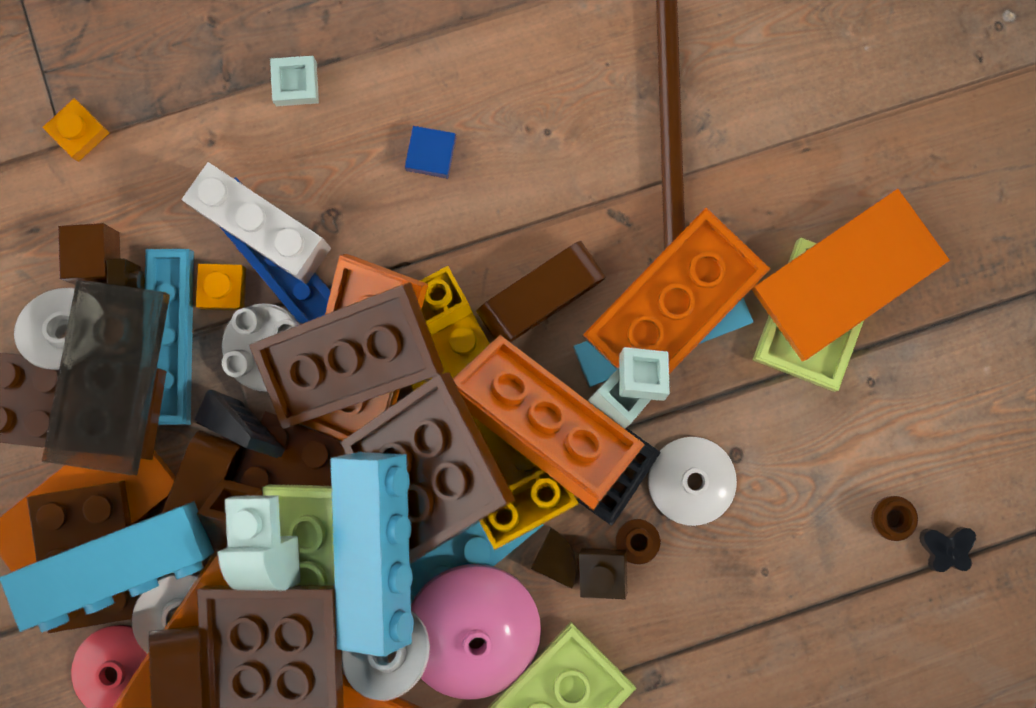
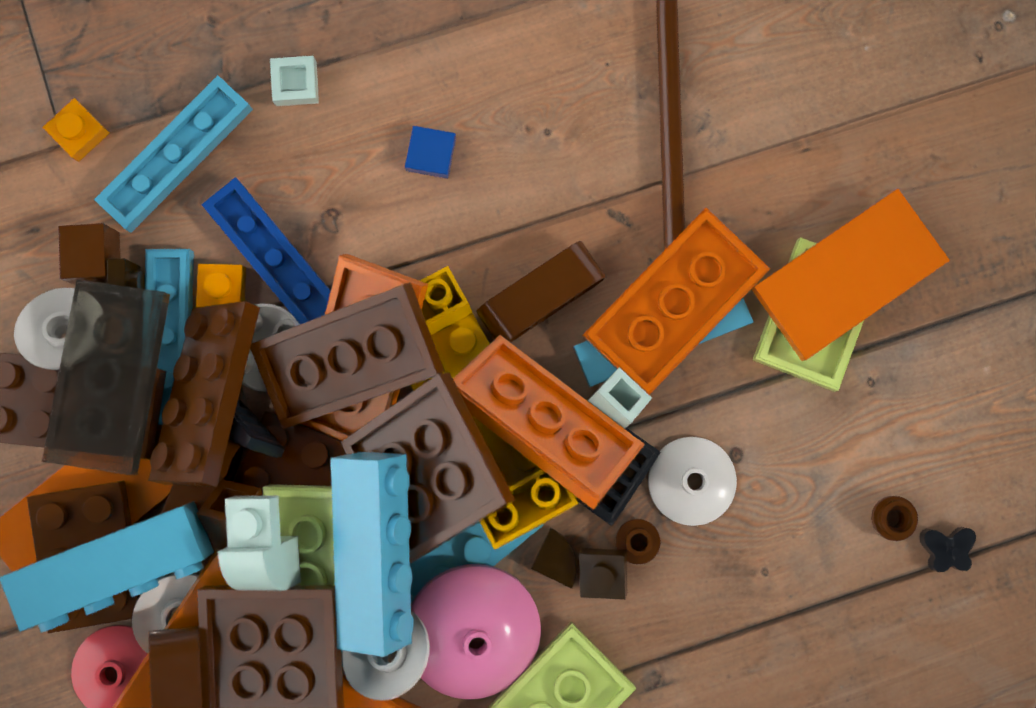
(173, 154): none -> medium azure plate
(204, 395): none -> reddish brown plate
(257, 223): white brick -> none
(644, 374): light aqua plate -> none

